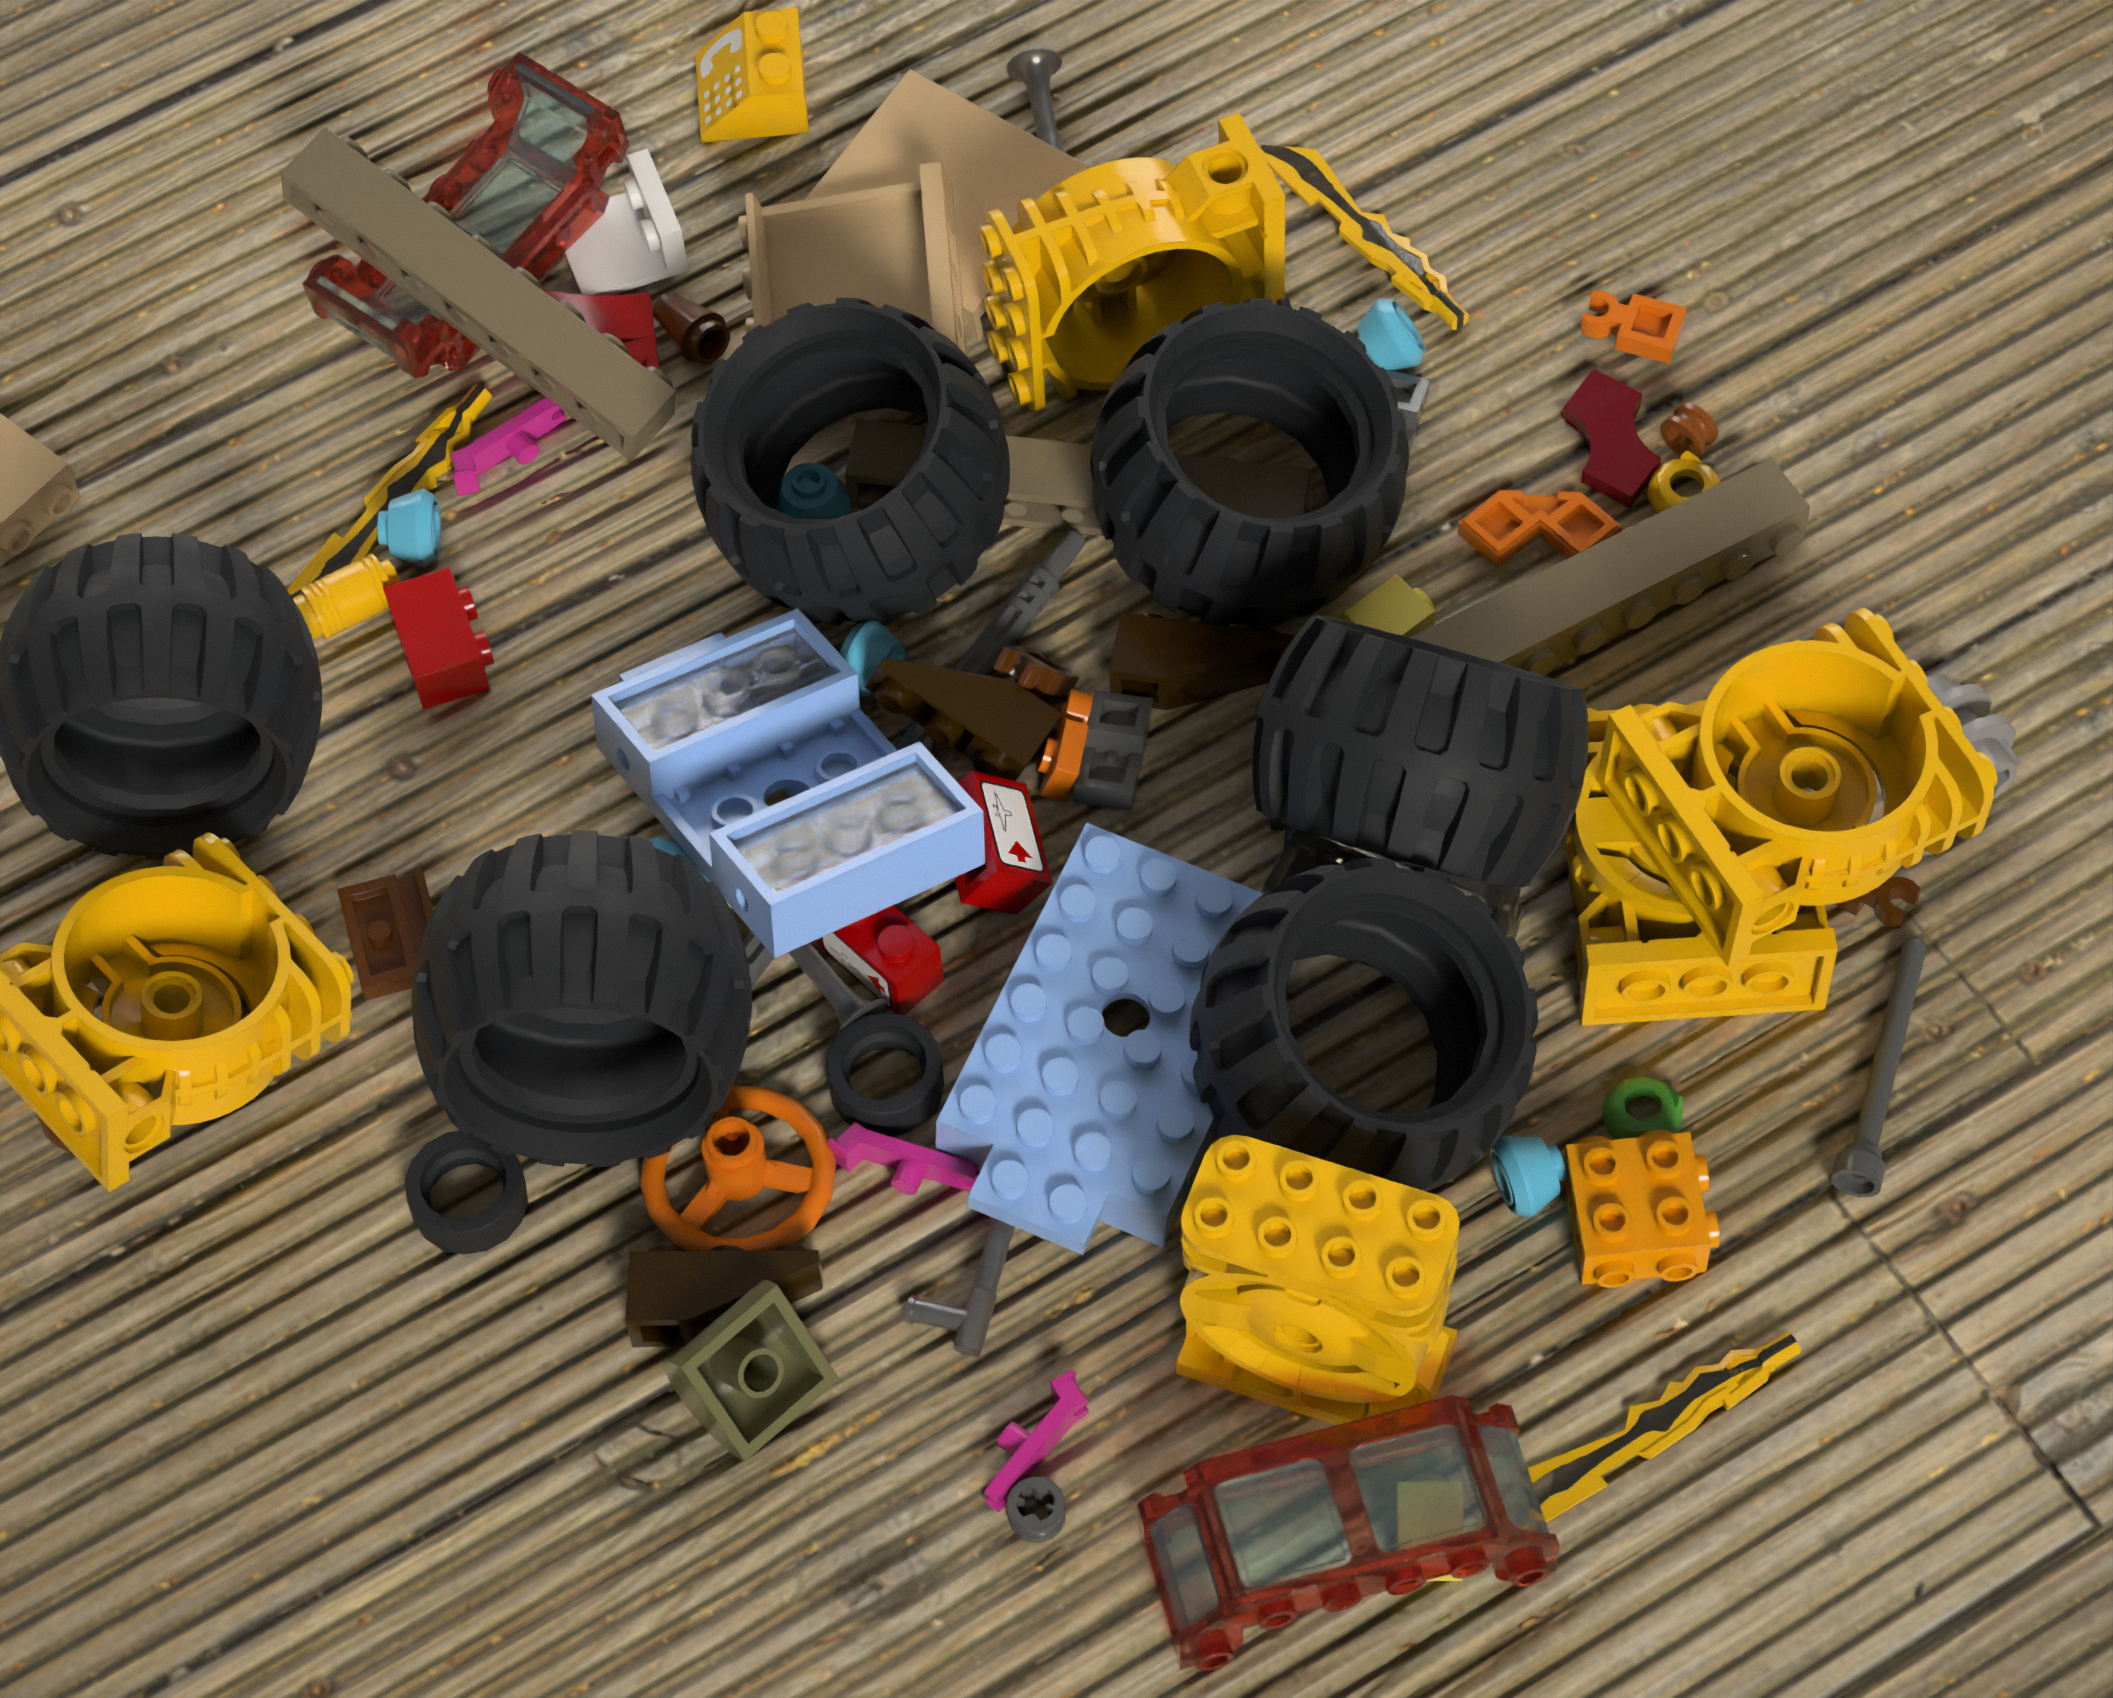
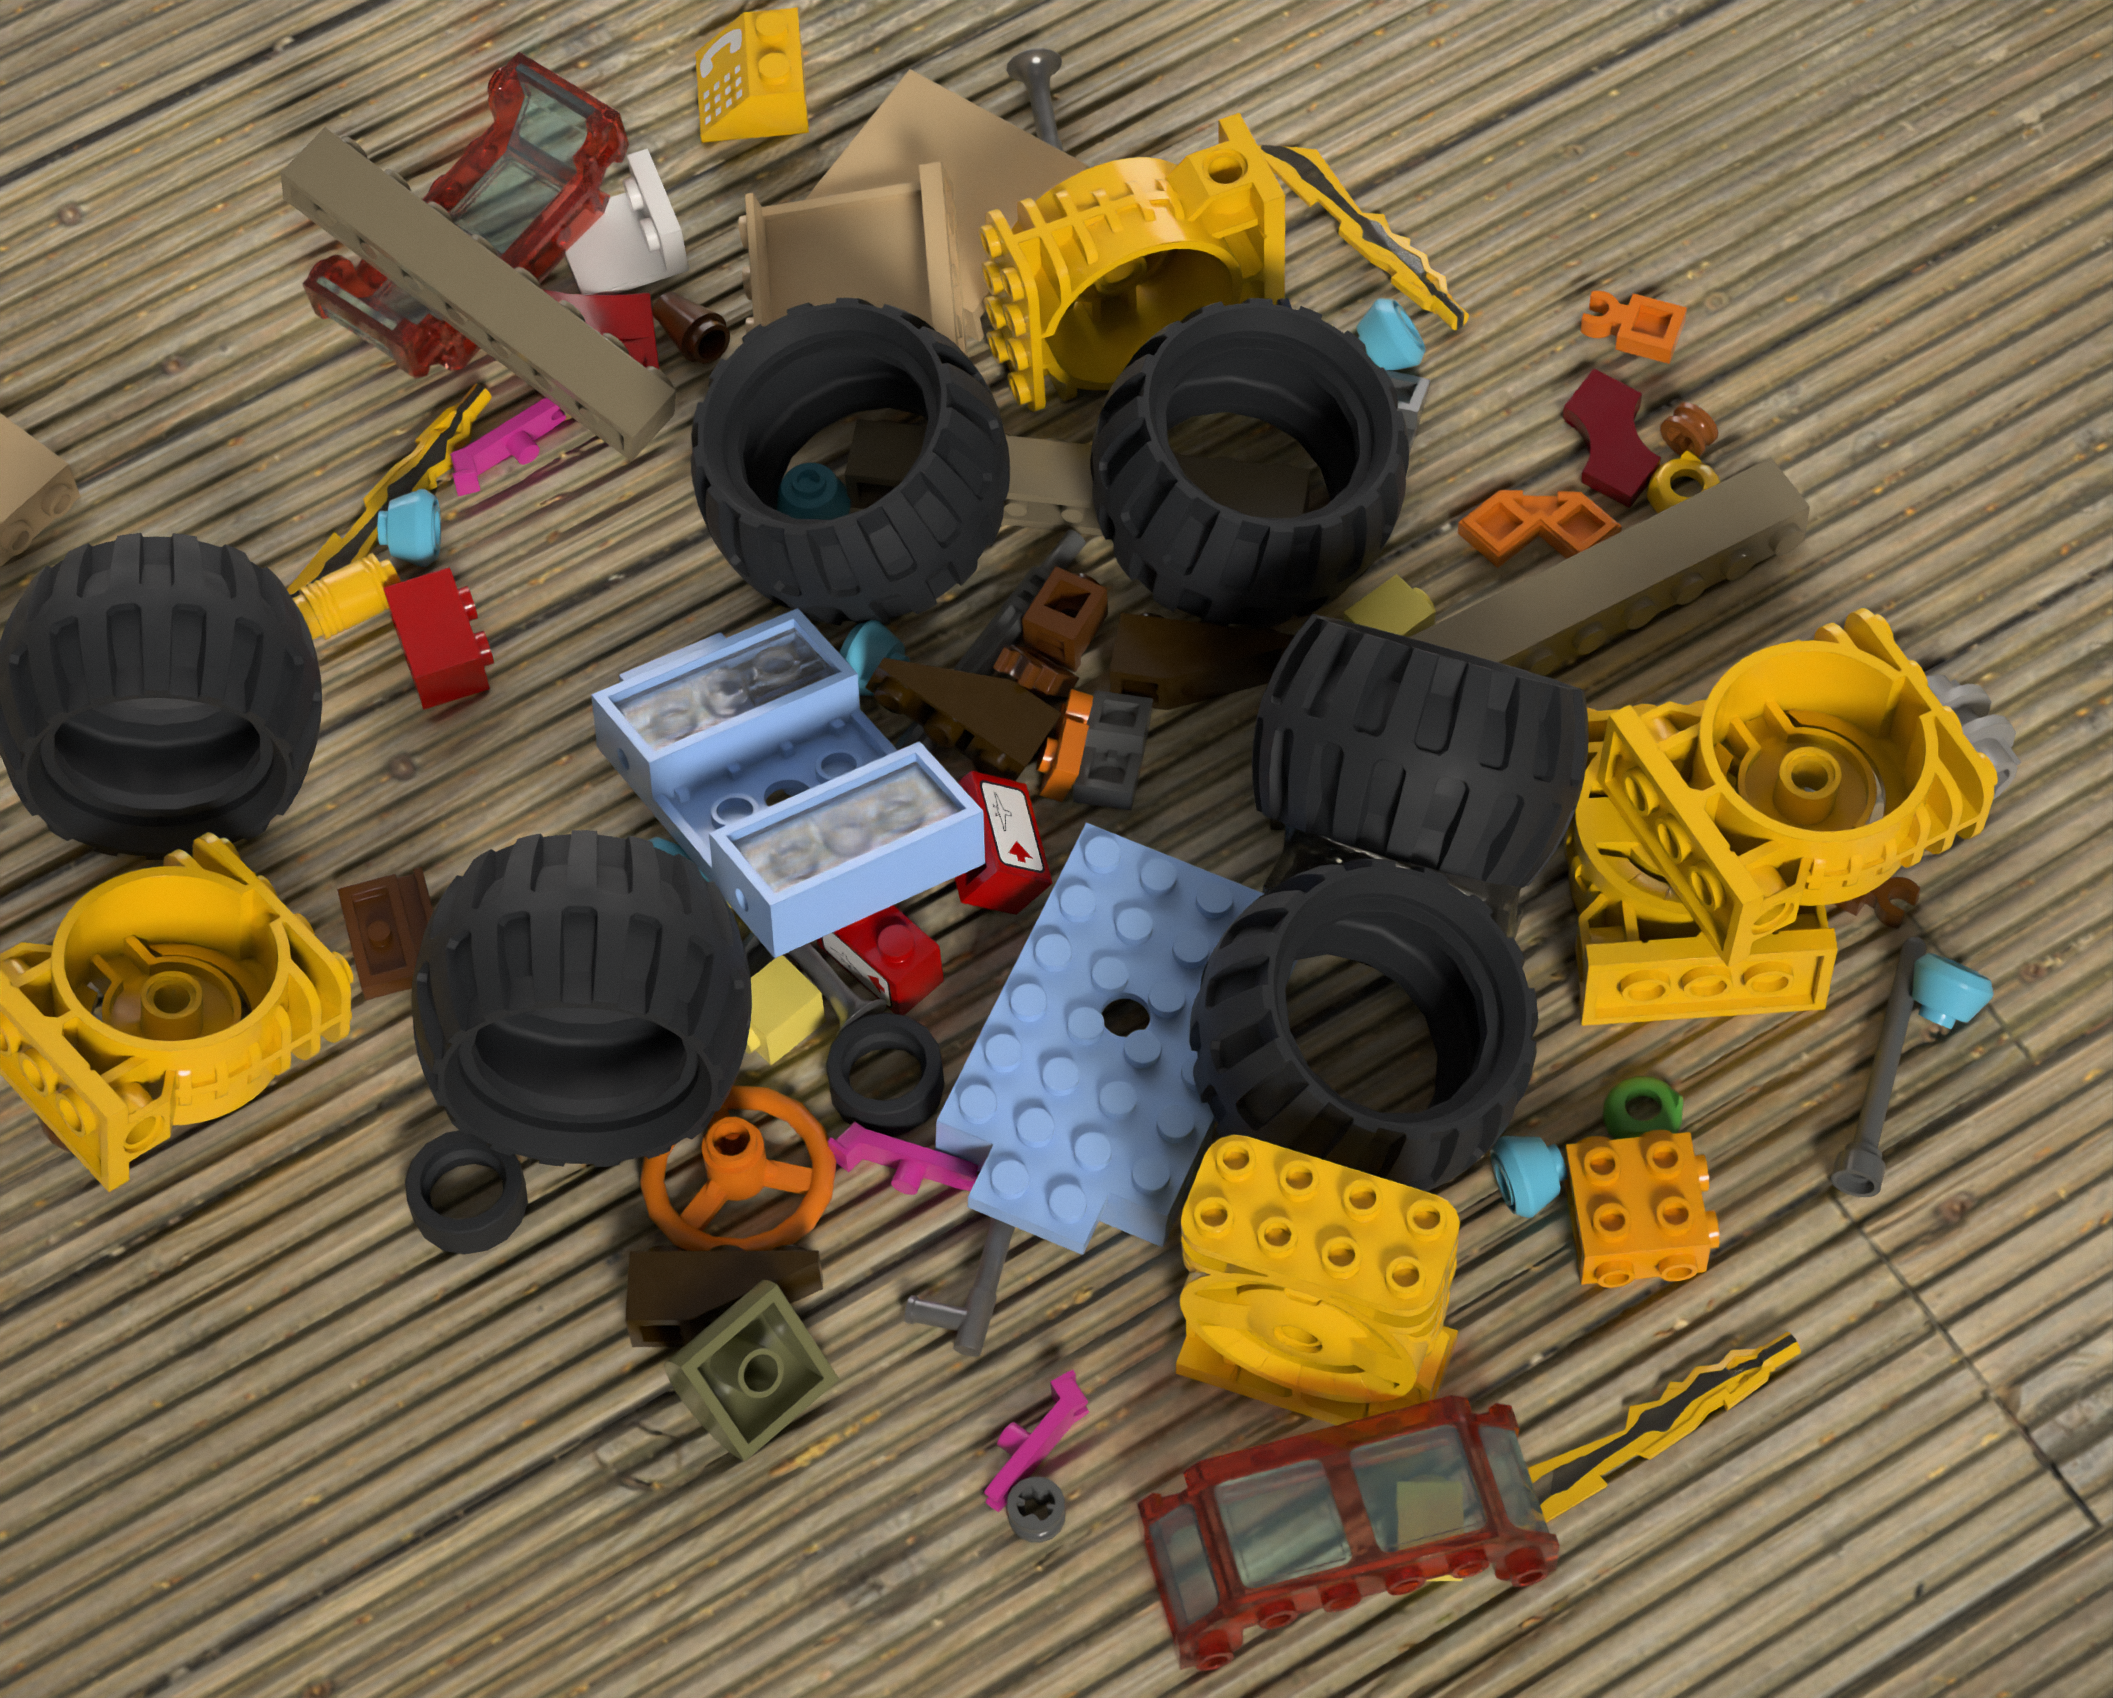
(783, 1010): none -> light yellow brick
(1065, 617): none -> reddish brown brick
(1949, 990): none -> medium azure cone

